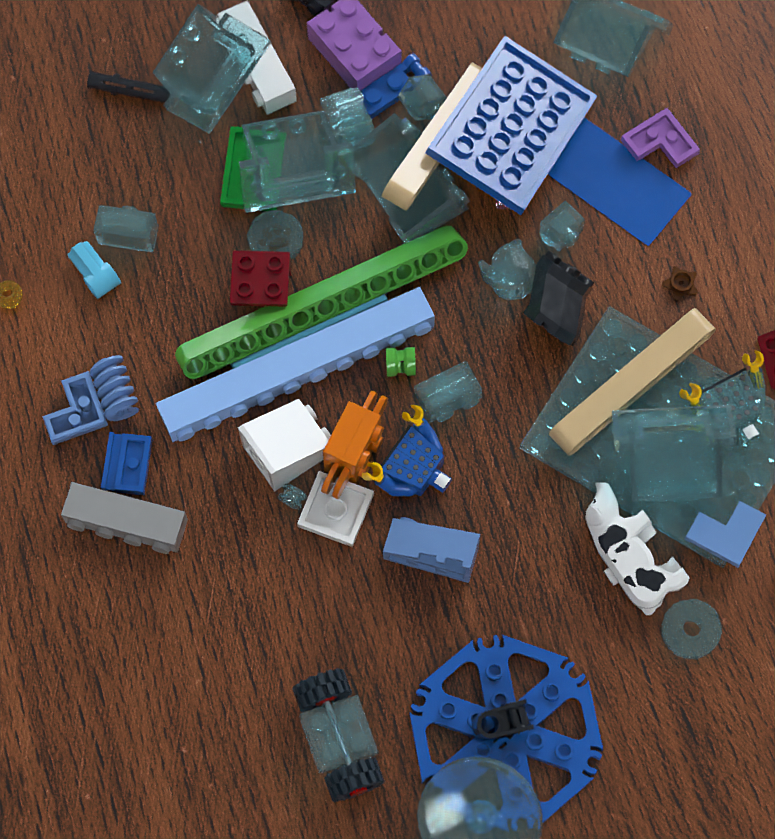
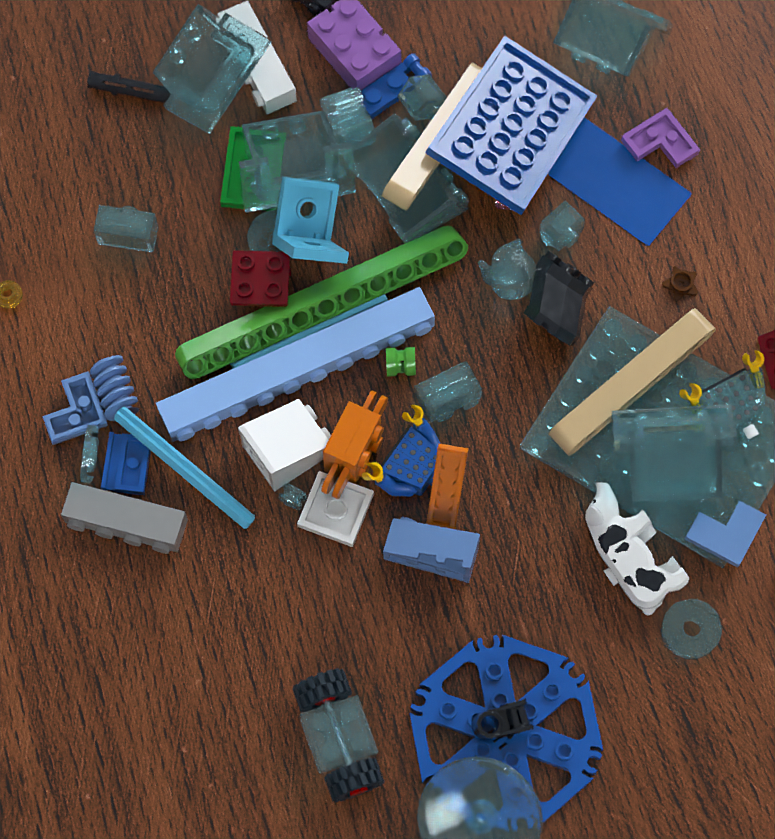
(90, 454): none -> clear light blue tile
(97, 275): medium azure piece -> none
(184, 467): none -> medium azure axle
(307, 235): none -> medium azure bracket
(447, 486): none -> orange plate

